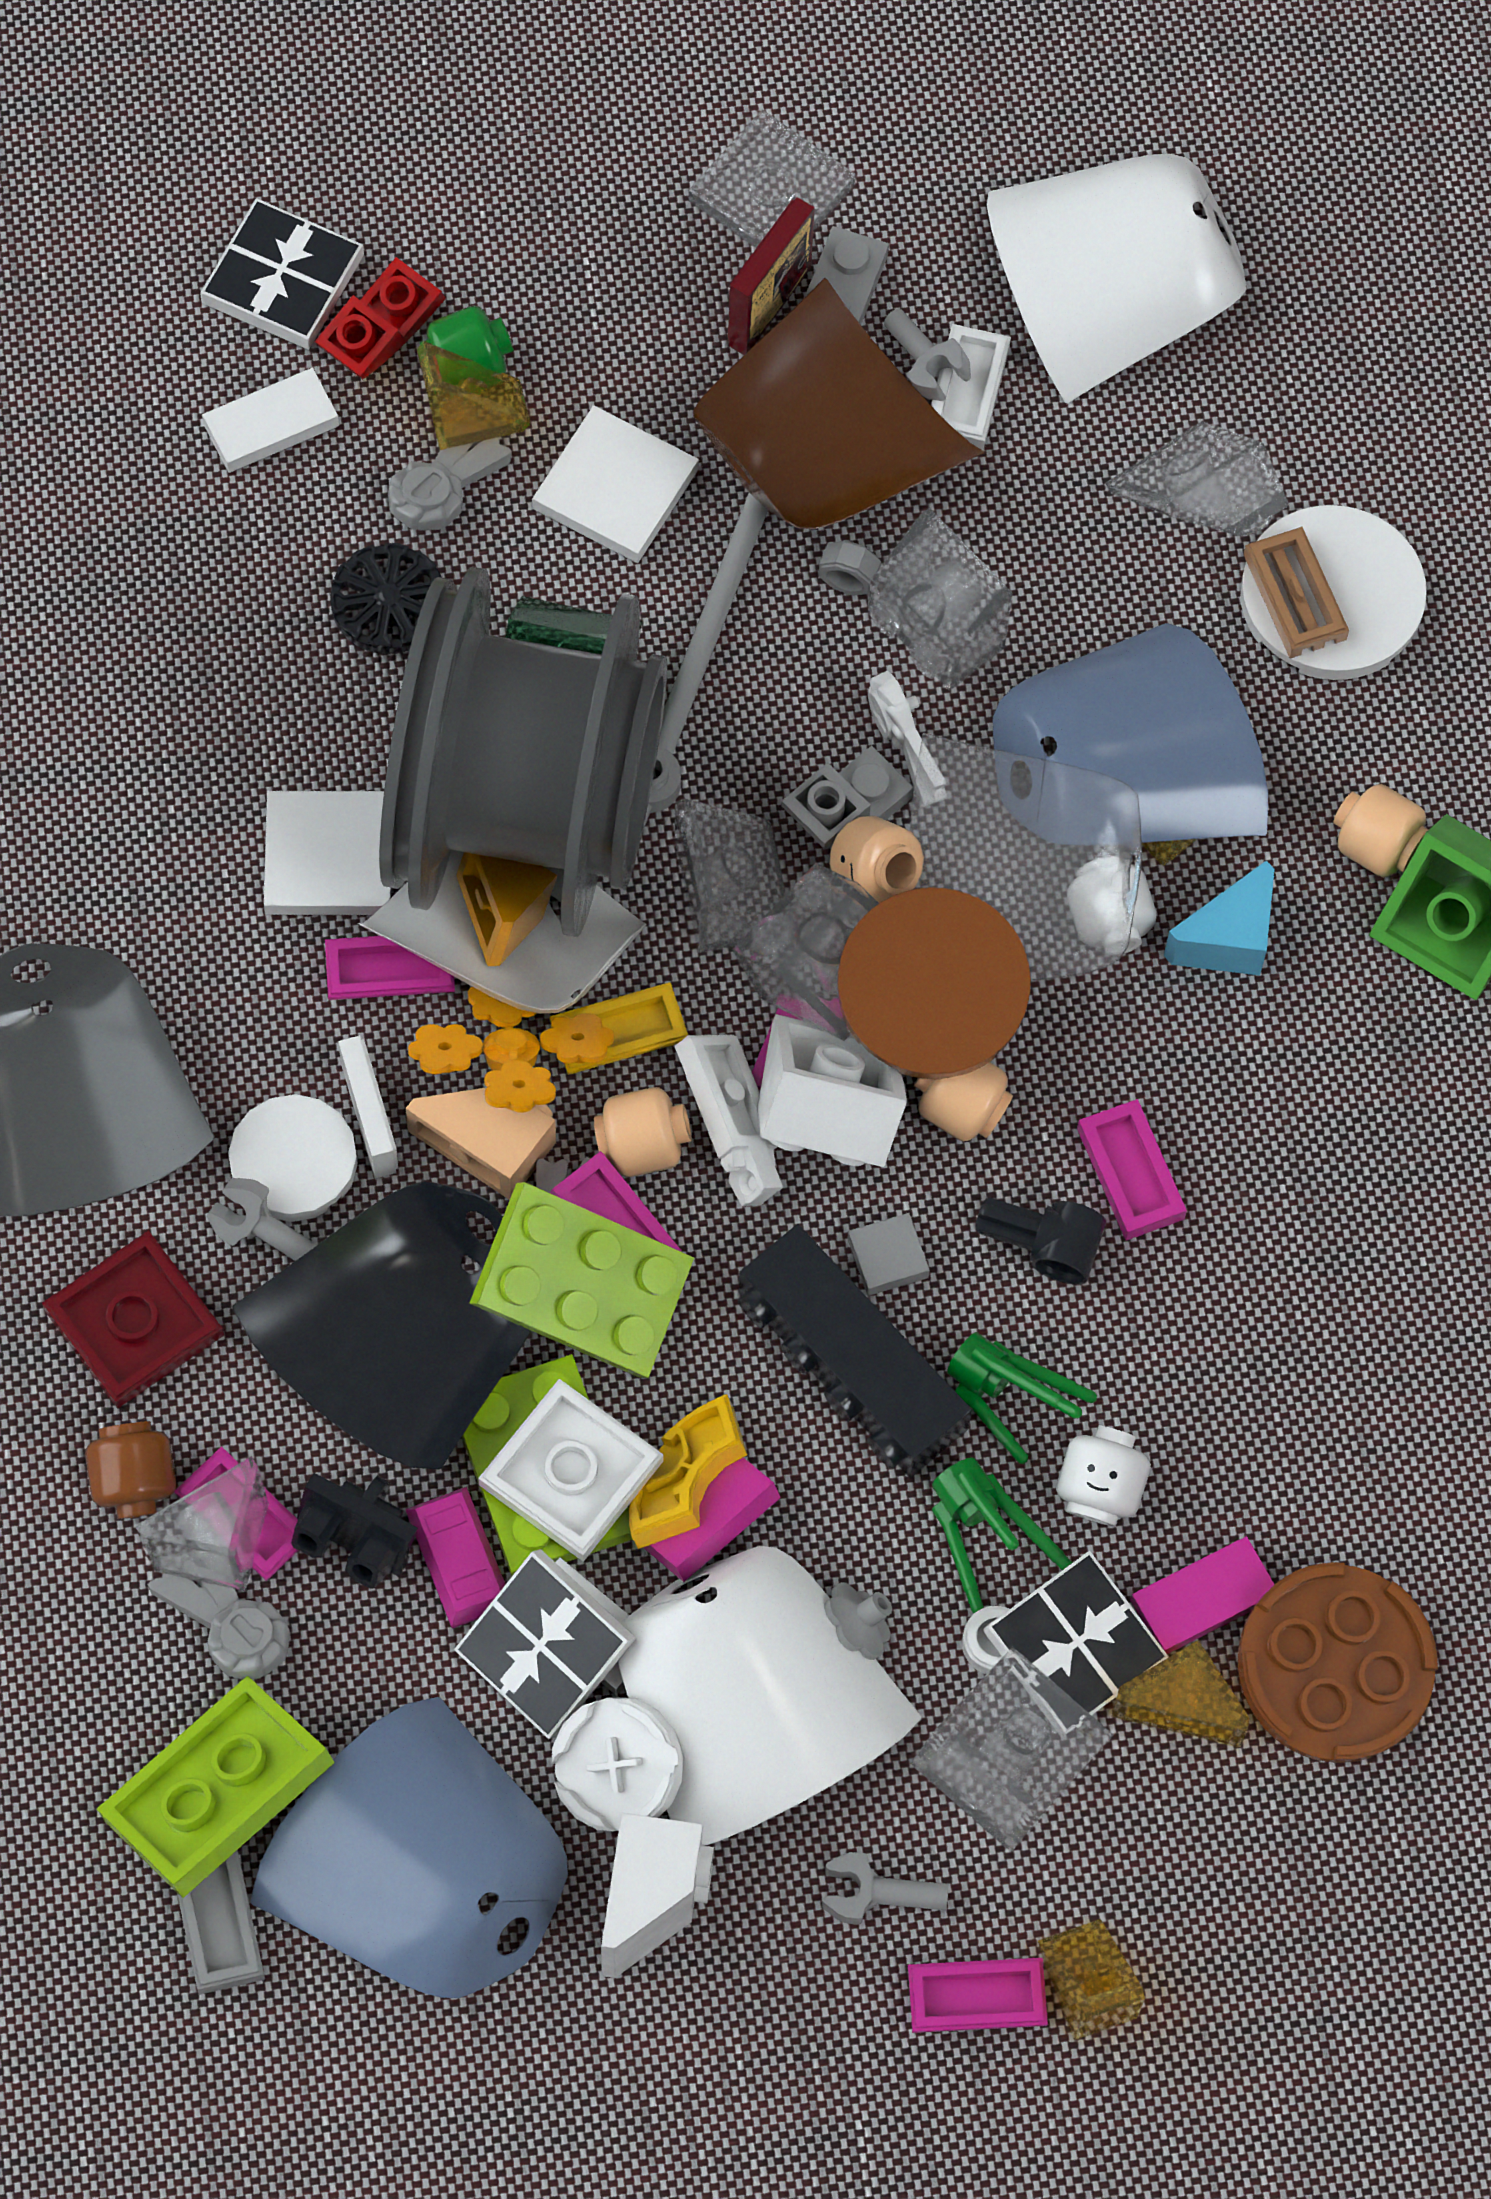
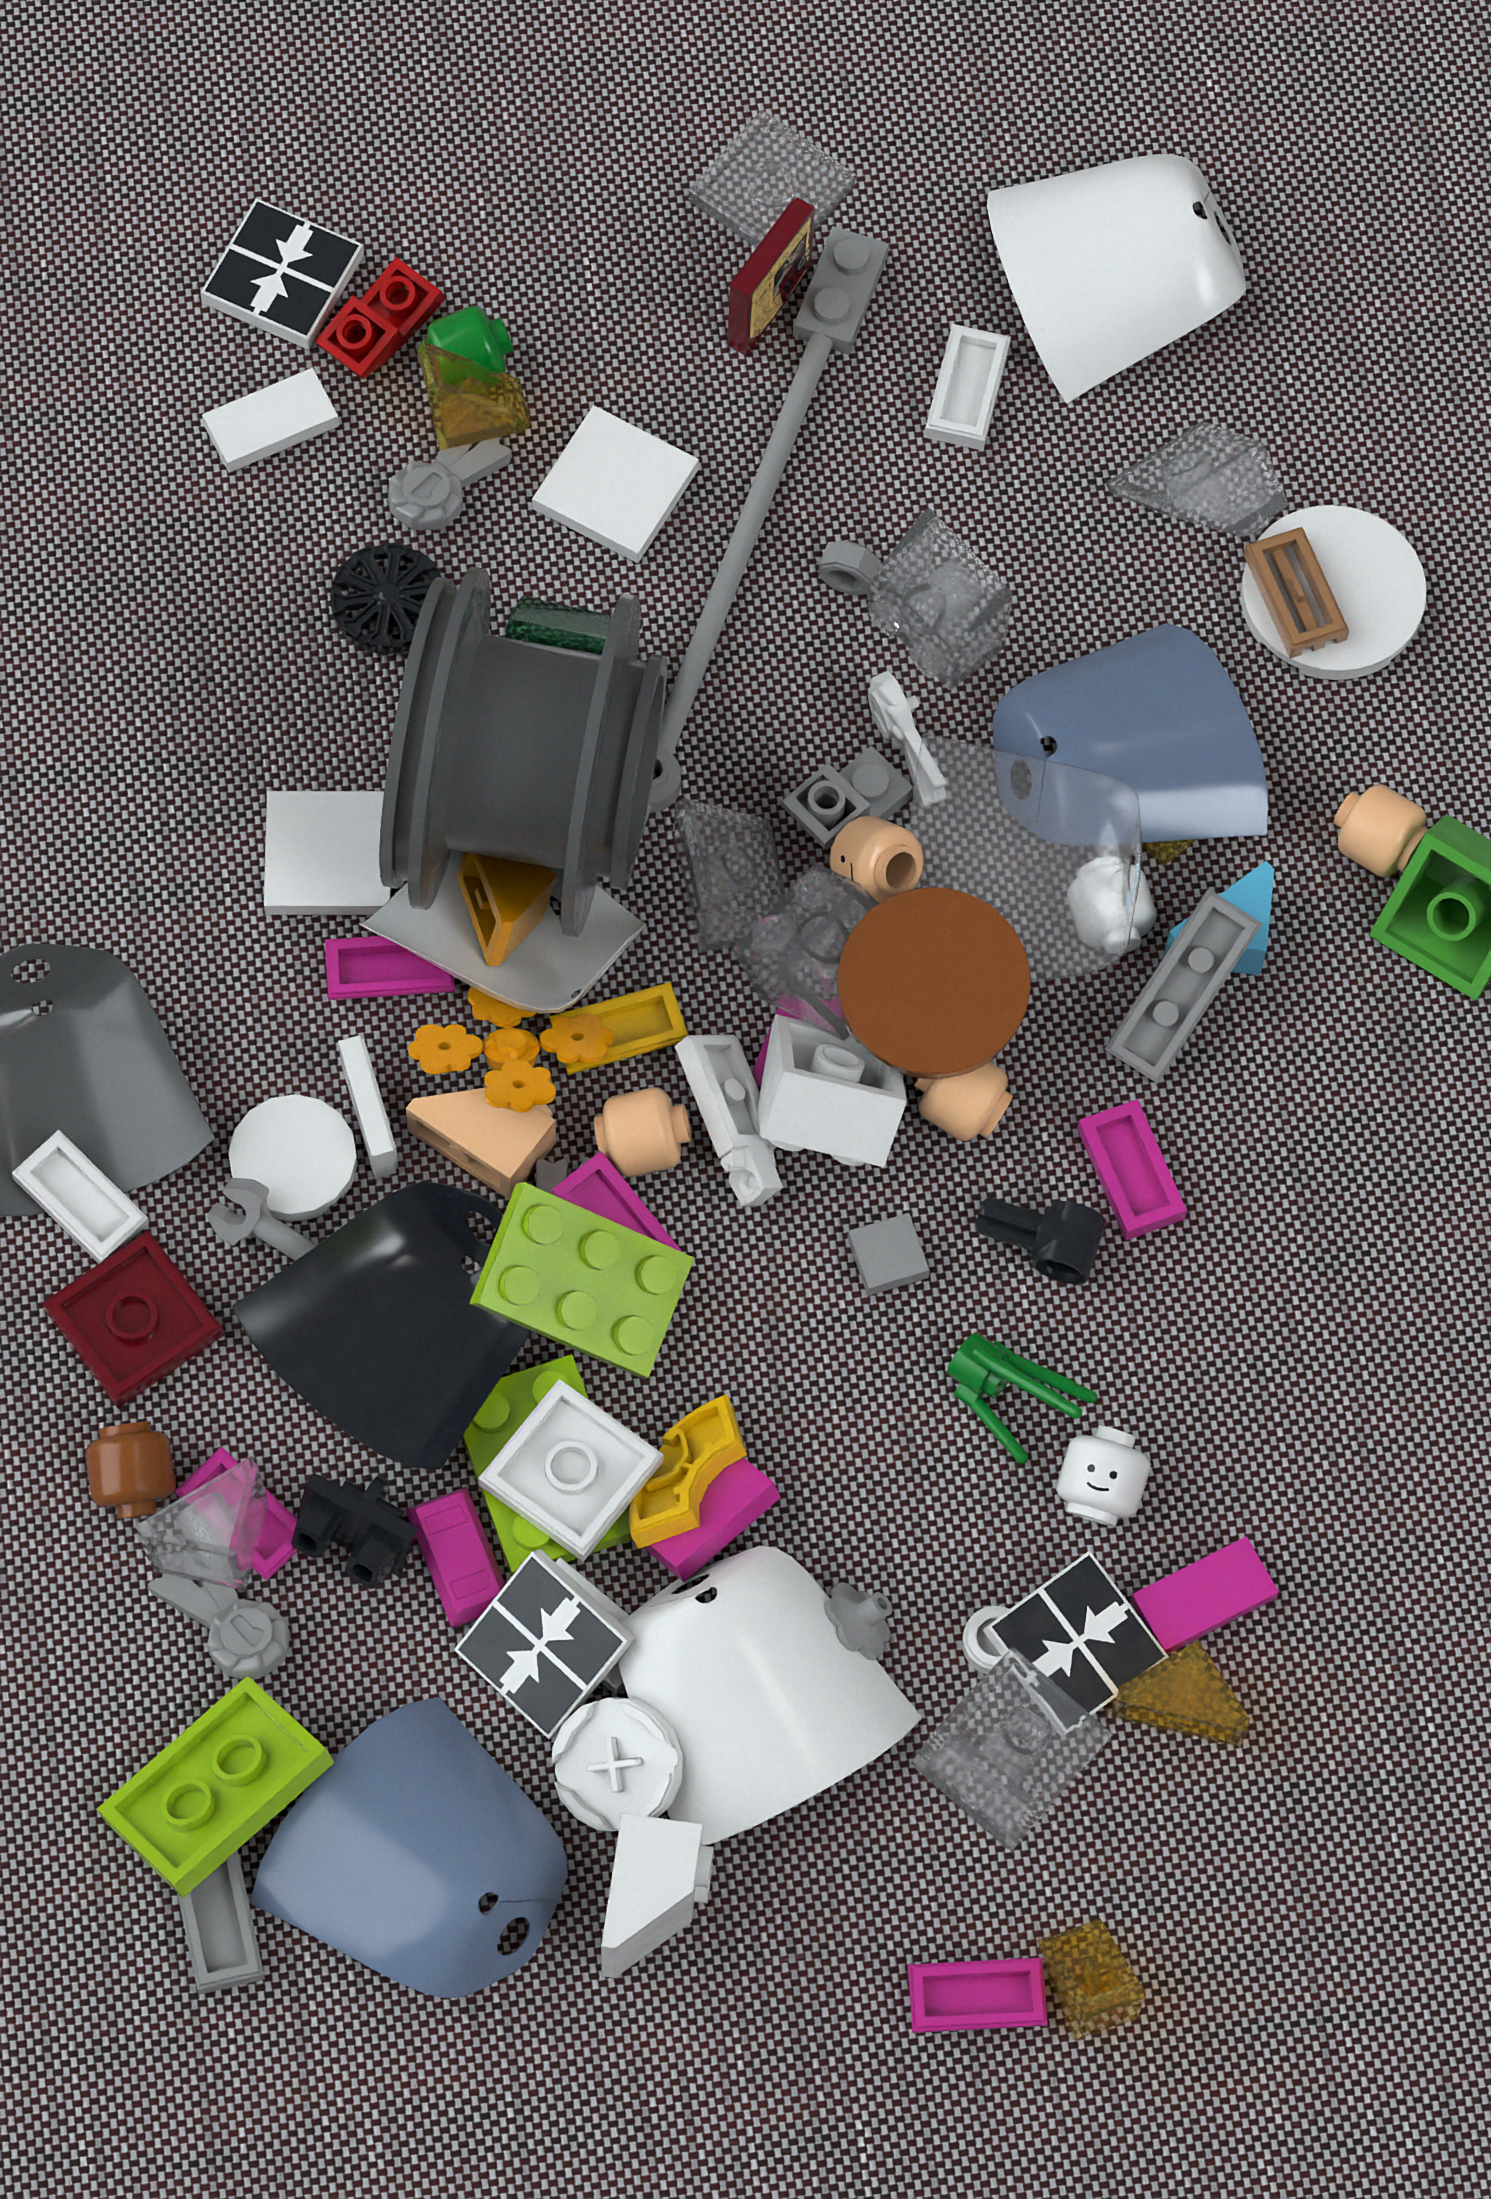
(80, 1197): none -> white tile
(825, 419): reddish brown piece -> none
(852, 1352): black brick -> none
(877, 1890): light grey bar -> none
(928, 357): light grey bar -> none
(972, 1498): green plant -> none
(1183, 986): none -> light grey tile
(1337, 1662): dark orange tile -> none

